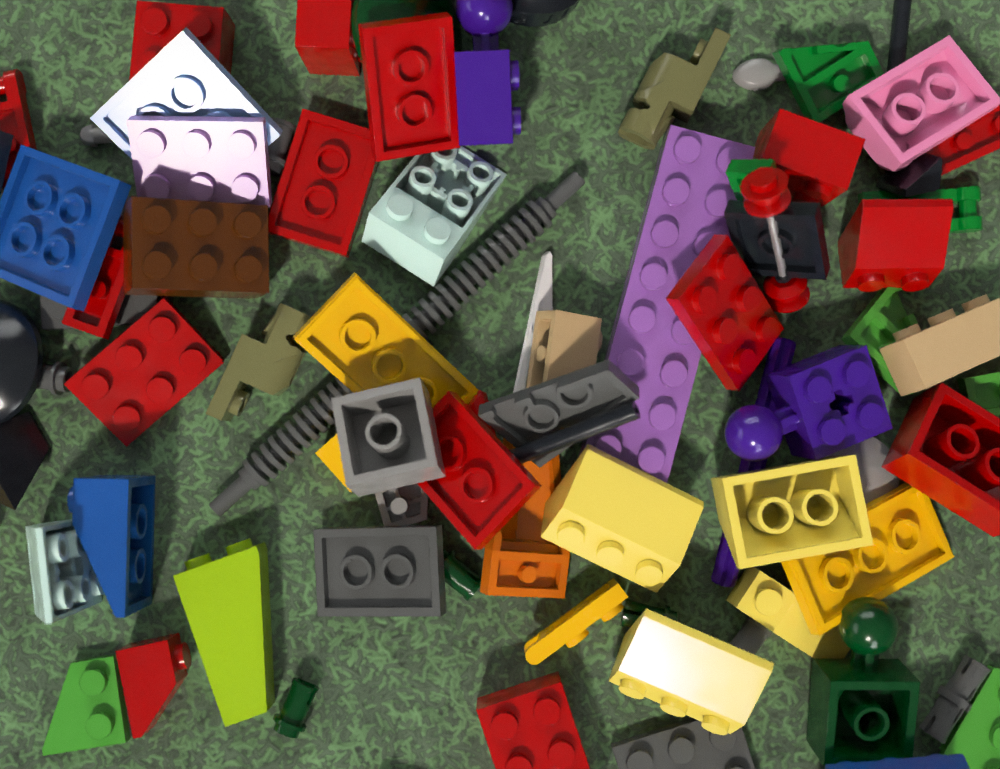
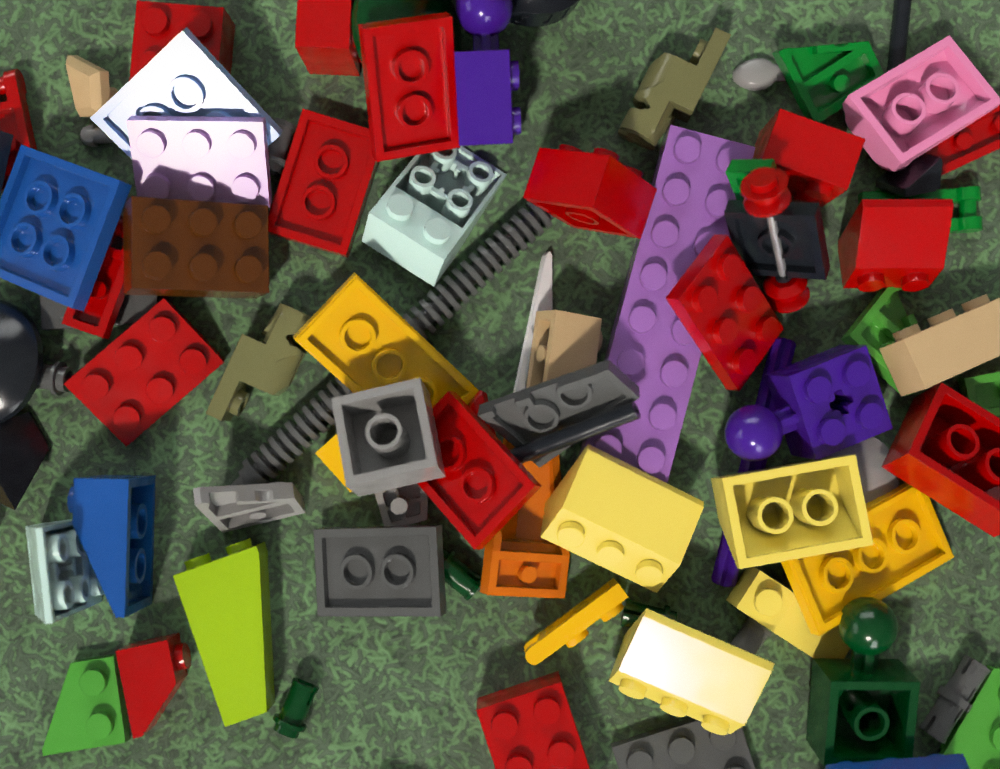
(88, 85): none -> tan piece
(249, 504): none -> light grey wing
(590, 190): none -> red brick

